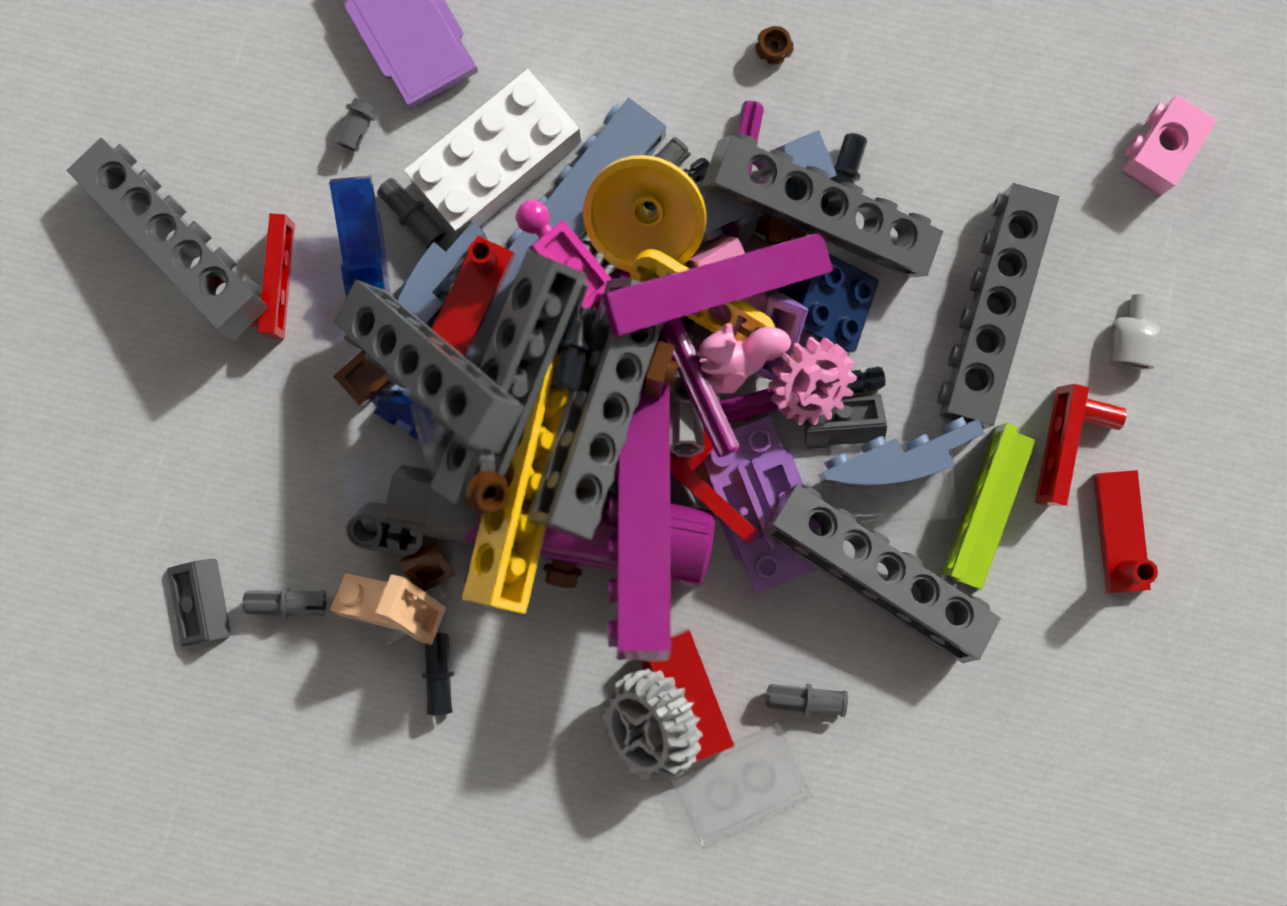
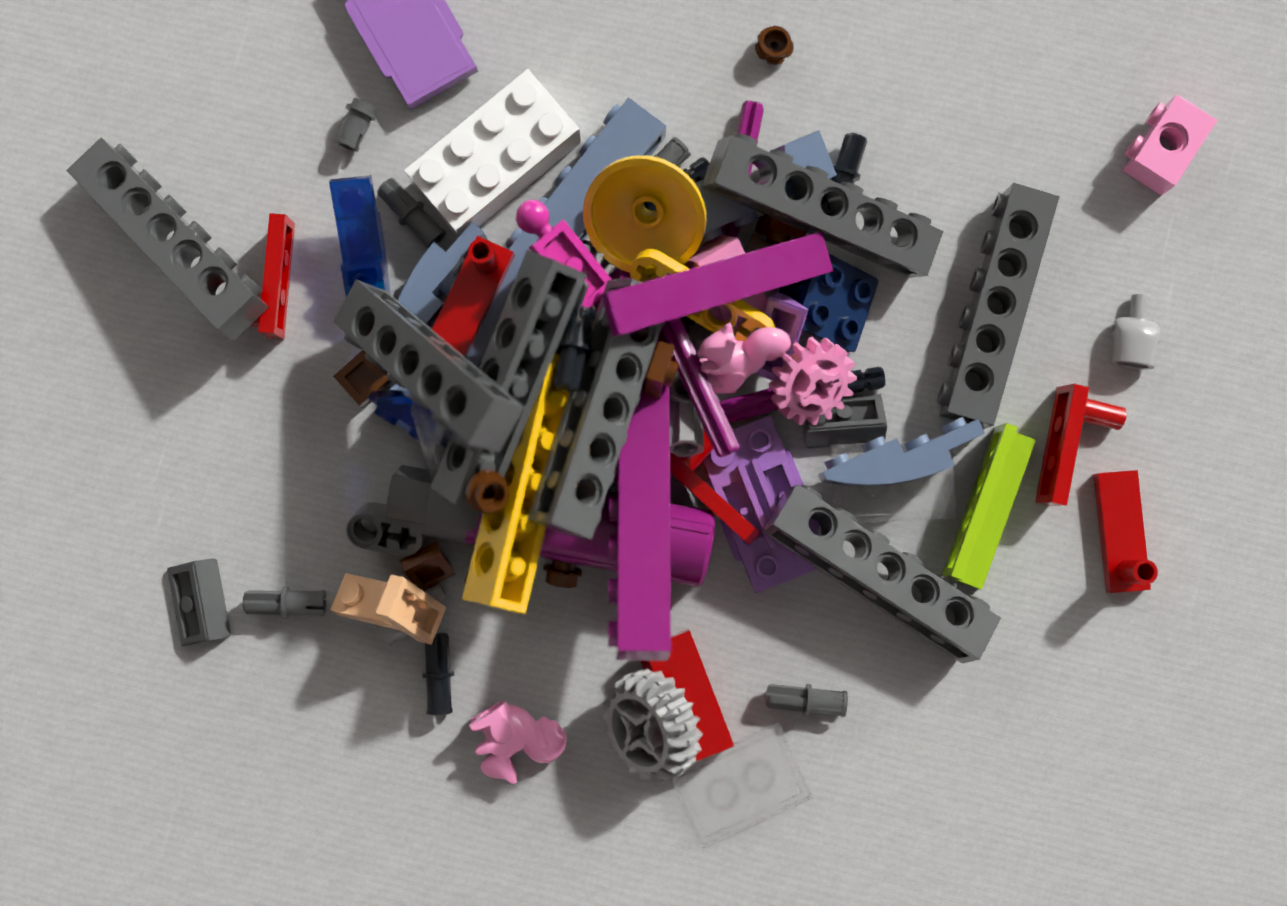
(510, 731): none -> bright pink animal

